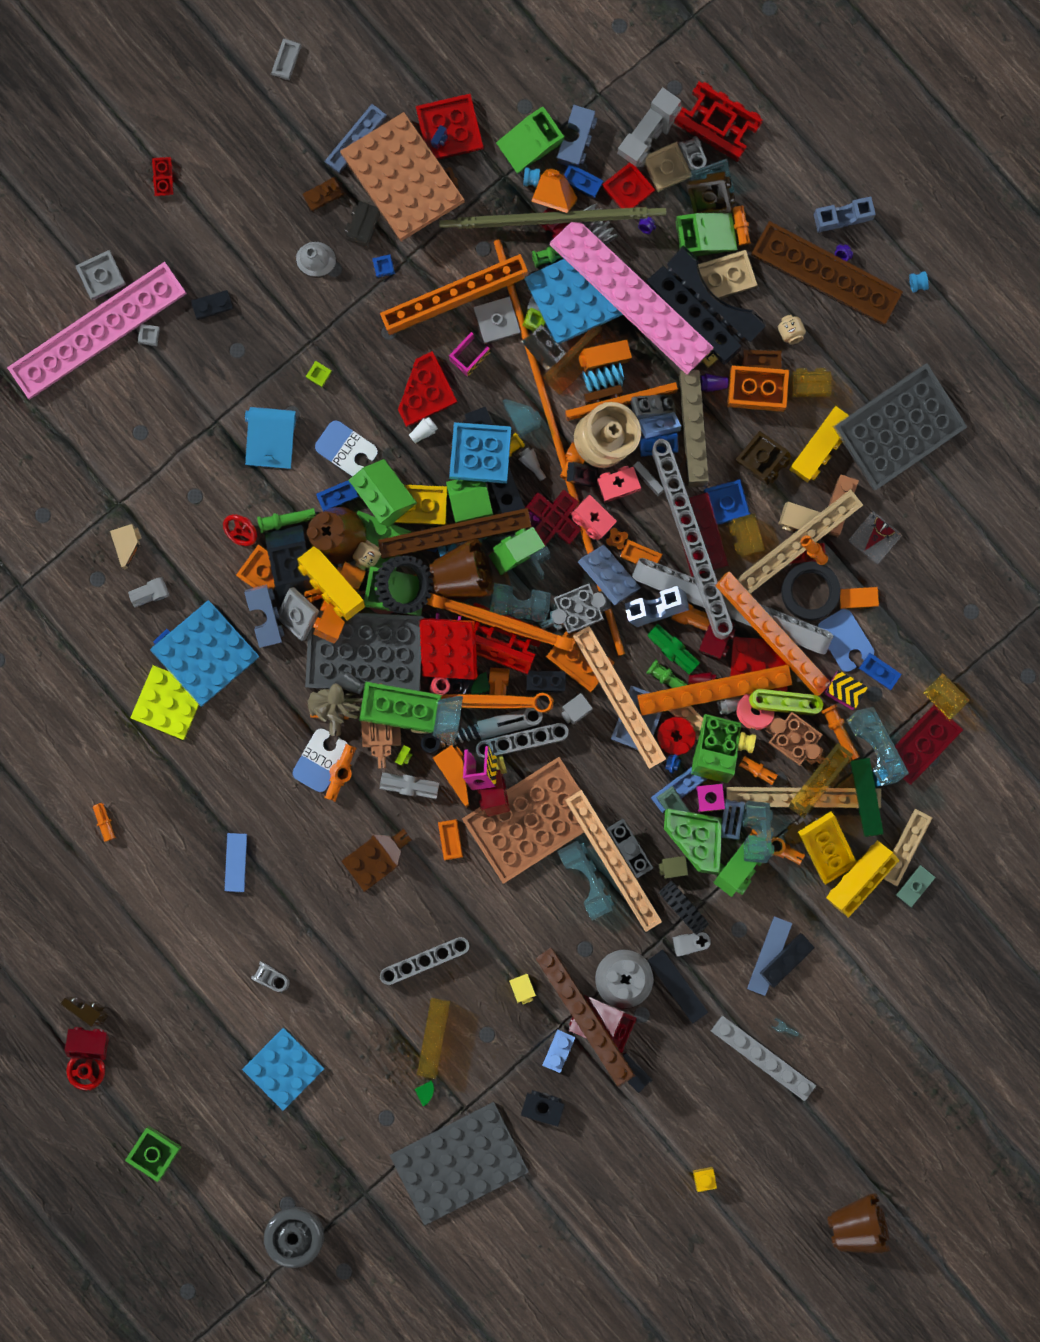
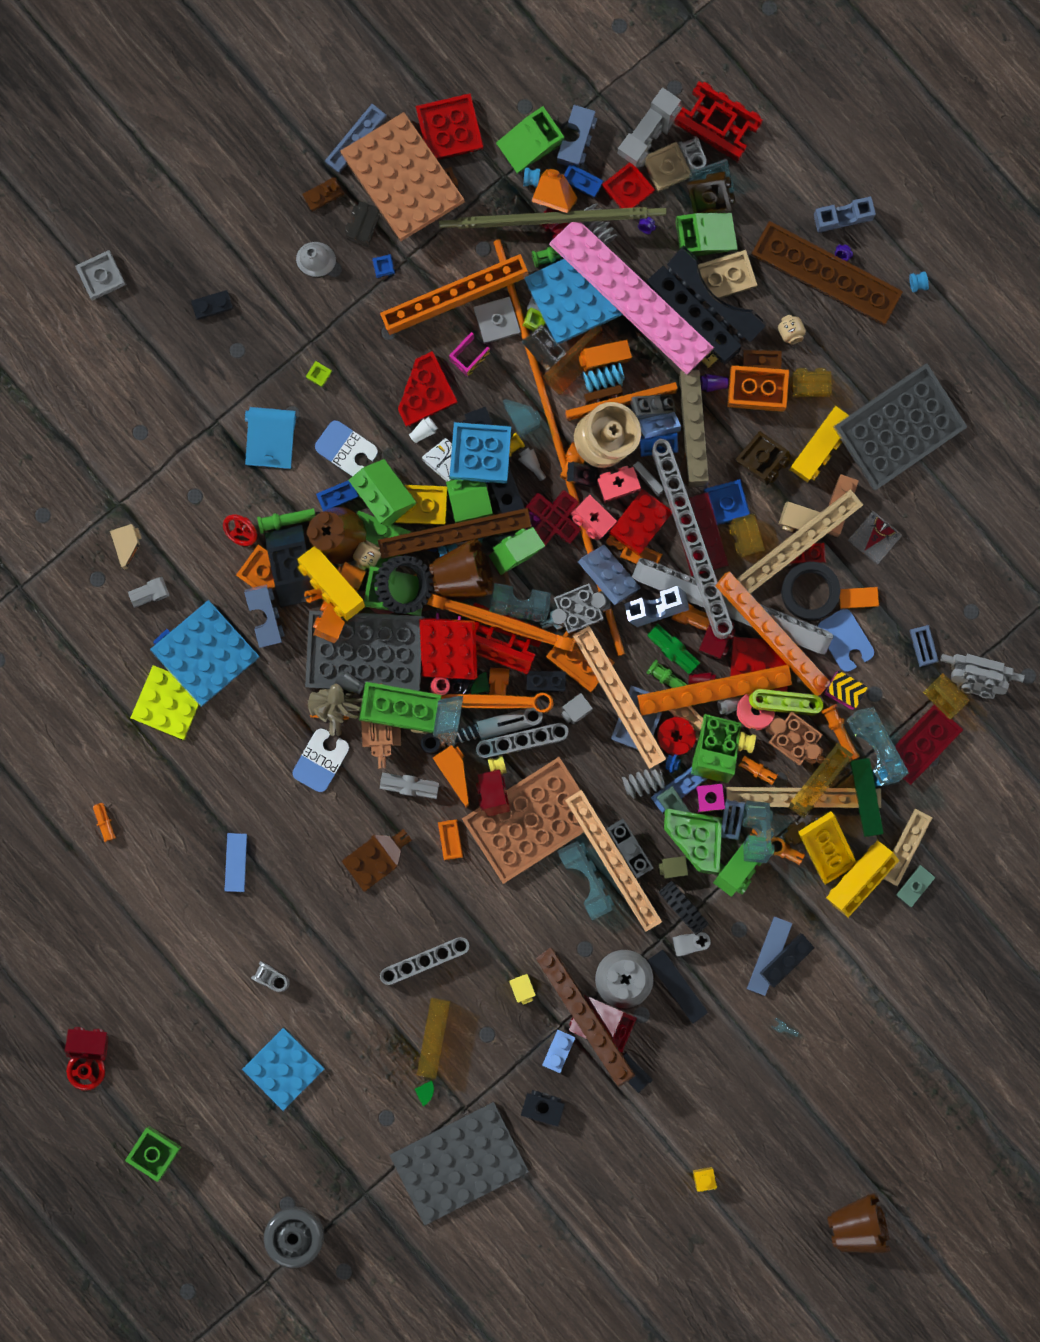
(90, 1012): dark brown plate -> none
(96, 330): bright pink plate -> none
(148, 335): light grey tile -> none
(163, 176): red slope -> none
(286, 59): light grey tile -> none
(297, 614): light grey plate -> none
(337, 782): orange pin -> none
(404, 756): lime plate -> none
(439, 138): dark blue plate -> none
(440, 459): none -> white torso
(488, 775): dark pink piece -> none
(539, 557): clear light blue panel -> none
(640, 522): none -> red plate
(643, 782): none -> light grey piece
(741, 225): orange pin -> none
(763, 1058): light grey plate -> none
(814, 550): orange pin -> none
(879, 671): blue plate -> none
(923, 644): none -> sand blue tile
(980, 675): none -> light grey piece

